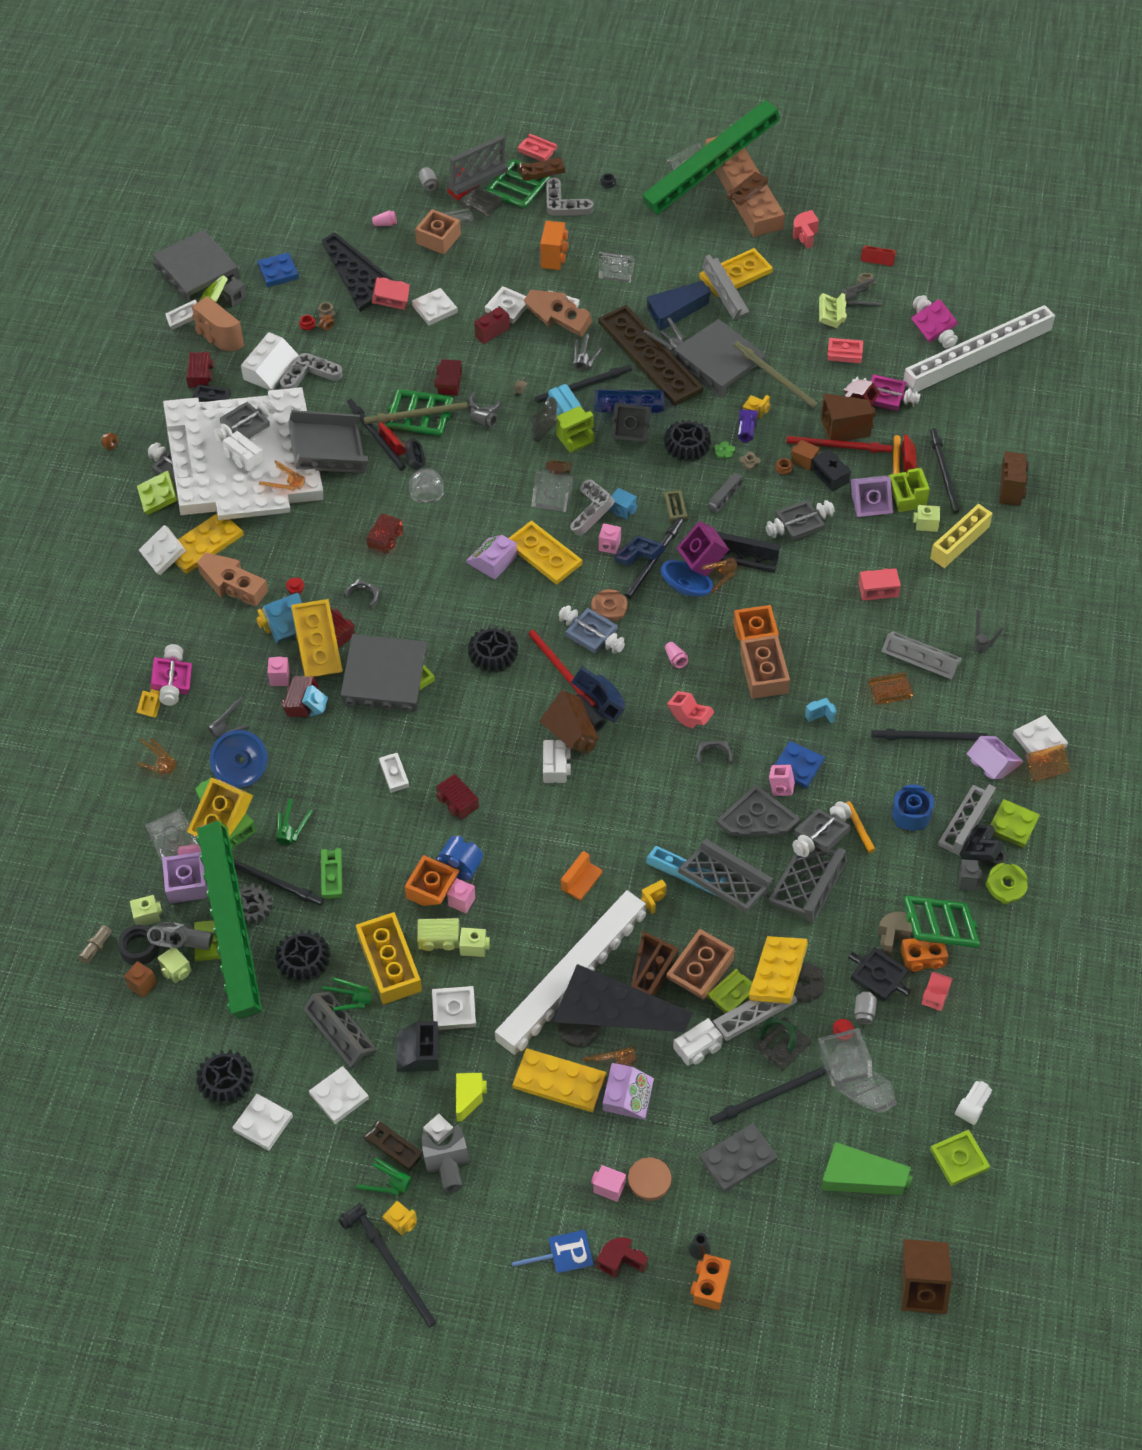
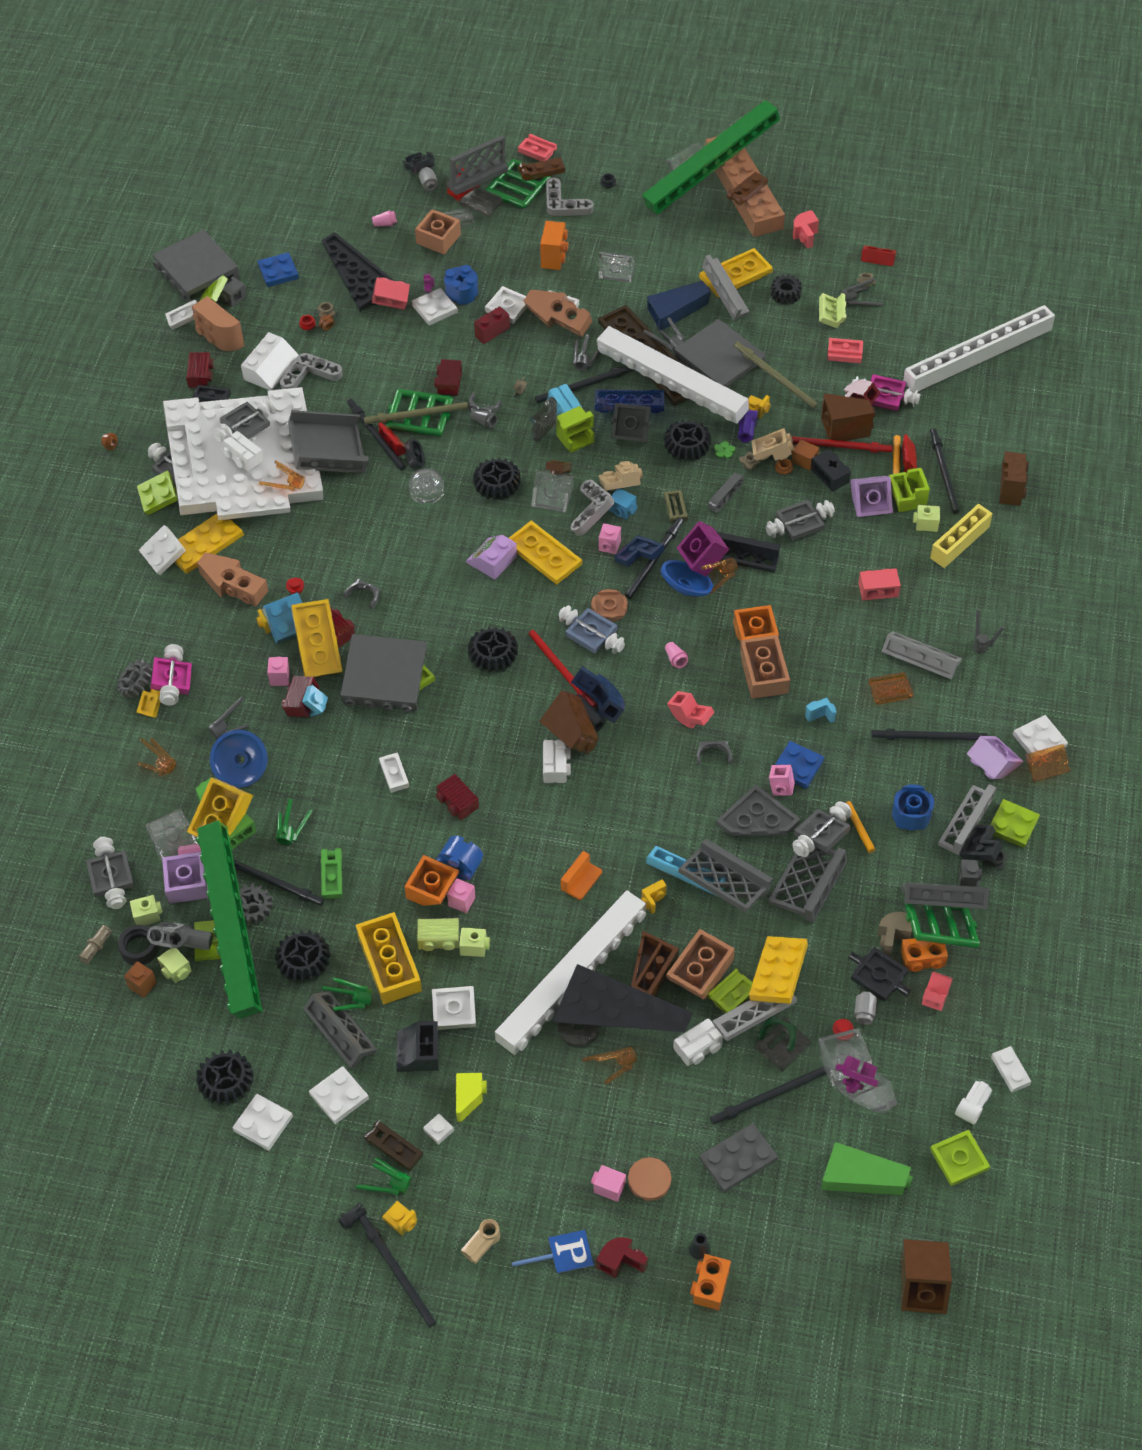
(109, 873): none -> dark grey plate
(134, 678): none -> dark grey gear
(384, 533): clear red brick -> none
(417, 161): none -> black plate
(428, 282): none -> magenta plate
(446, 1159): dark grey connector -> none
(461, 284): none -> blue brick
(480, 1243): none -> tan piece
(496, 478): none -> black gear
(559, 1080): yellow plate -> none
(626, 475): none -> tan plate
(627, 1091): lavender slope -> none
(673, 375): none -> white brick
(776, 444): none -> tan plate
(783, 295): none -> black tyre
(815, 977): clear smoke plate -> none
(866, 1074): none -> magenta hips
(934, 321): dark pink plate -> none
(945, 895): none -> dark grey fence
(1007, 872): lime plate -> none
(1011, 1069): none -> white plate

